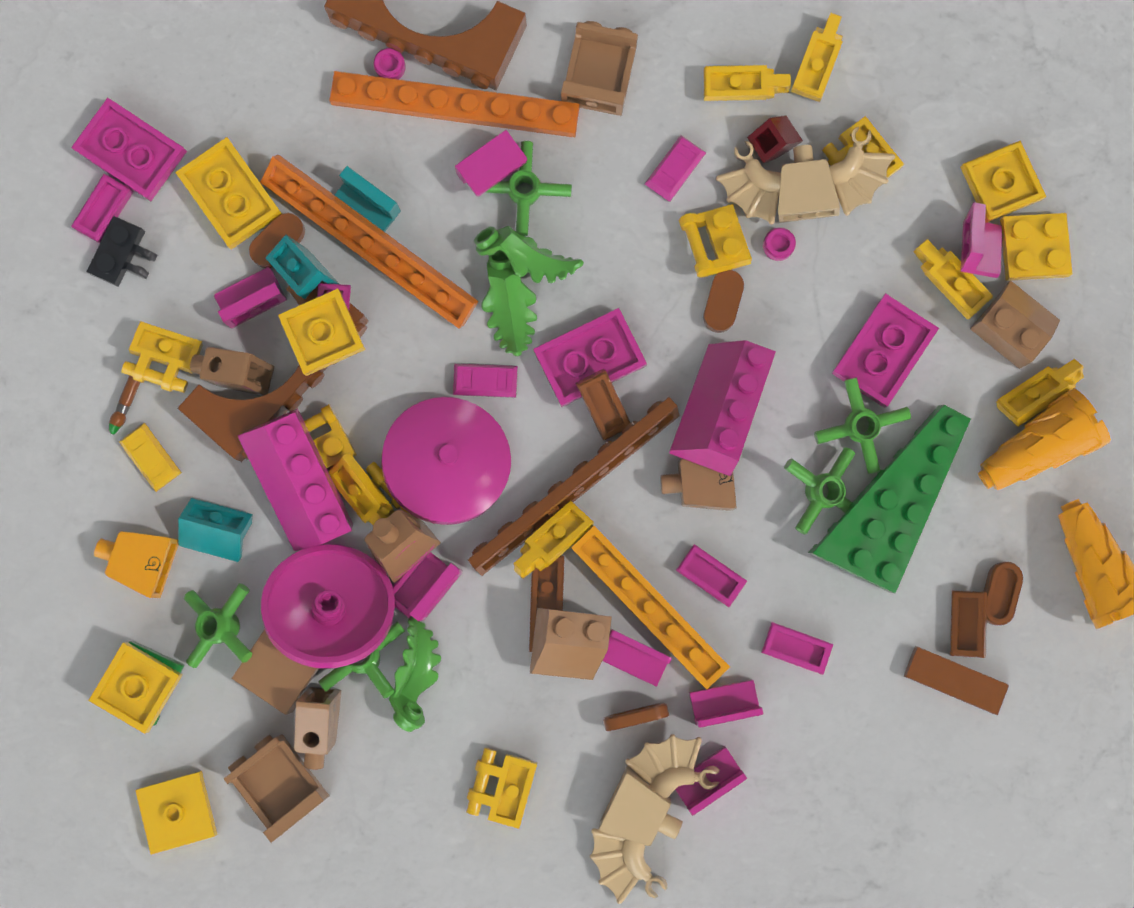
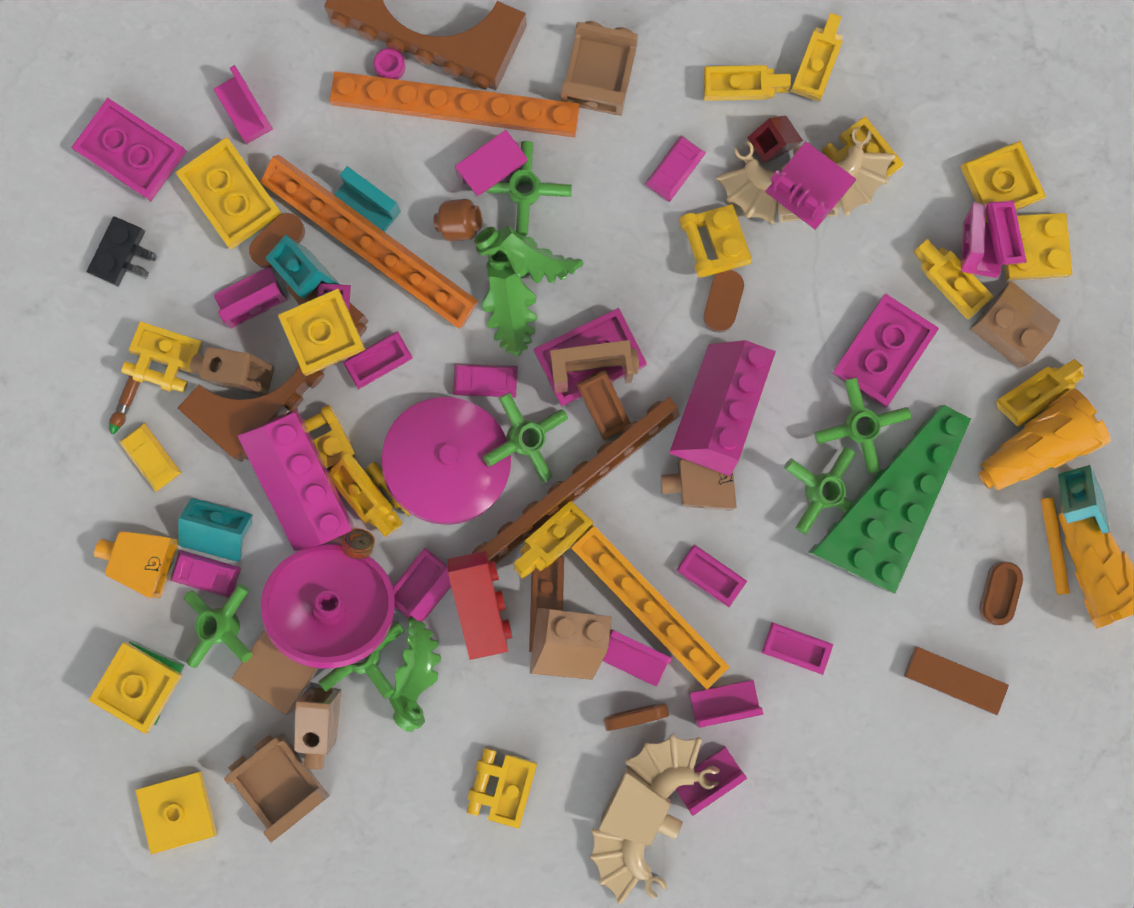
(104, 202): dark pink tile -> none
(205, 574): none -> dark pink tile
(243, 107): none -> dark pink panel
(358, 543): none -> tile
(377, 360): none -> dark pink tile
(400, 543): medium nougat torso -> none
(458, 220): none -> dark orange head
(479, 604): none -> brick
(536, 437): none -> bright green bar
(593, 357): none -> medium nougat panel
(779, 244): dark pink tile -> none
(810, 185): none -> dark pink hinge
(968, 624): dark orange tile -> none
(1005, 233): none -> dark pink tile
(1055, 546): none -> light orange piece
(1082, 497): none -> teal panel

